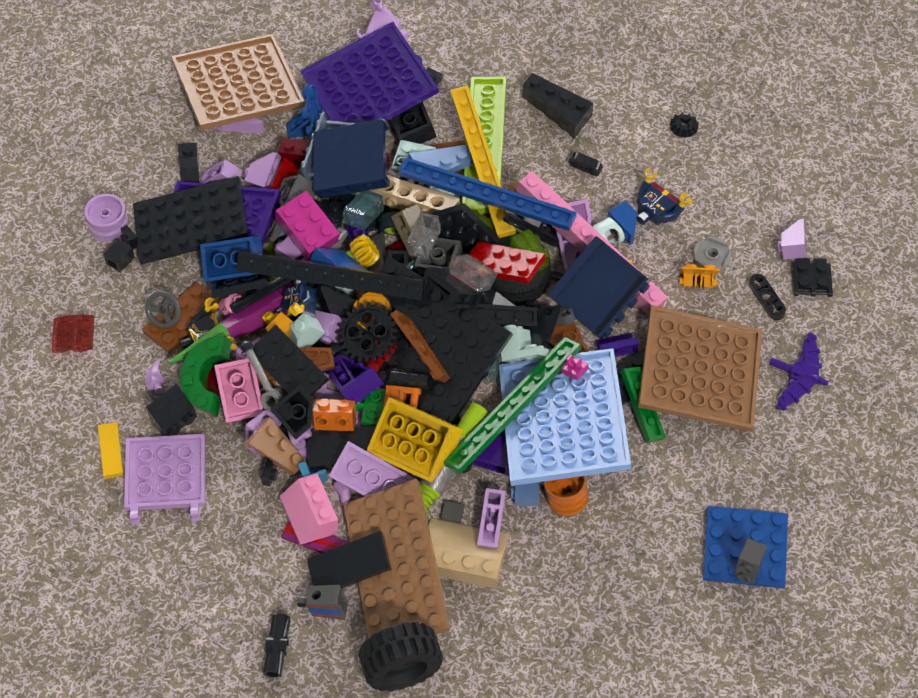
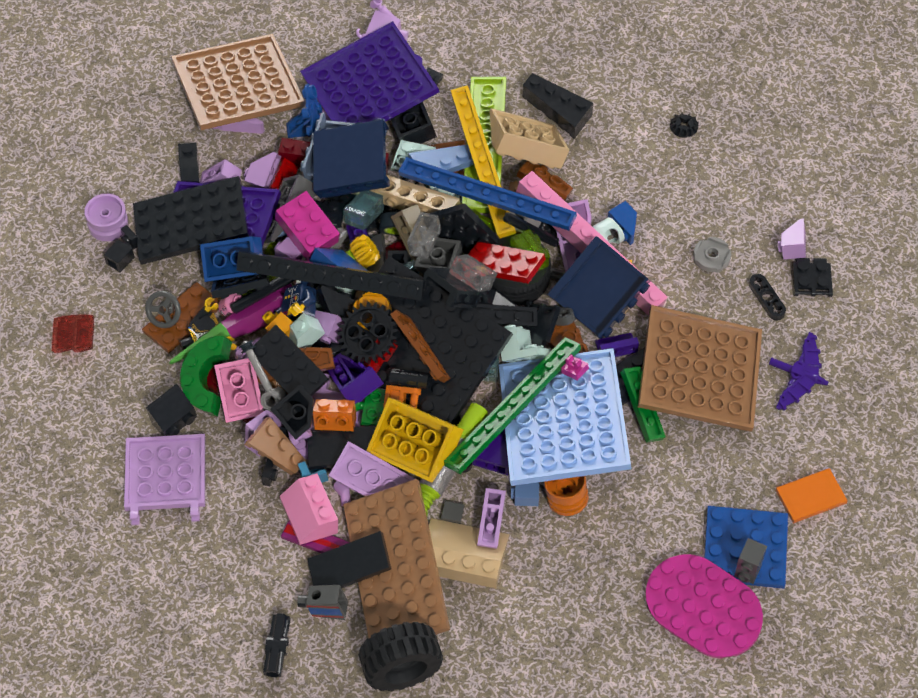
(110, 450): yellow tile -> none
(154, 379): lavender bar -> none
(527, 139): none -> tan slope
(553, 181): none -> dark orange wing
(585, 163): black beam -> none
(657, 203): dark blue torso -> none
(691, 270): light orange hinge -> none
(704, 606): none -> dark pink plate
(811, 495): none -> orange tile

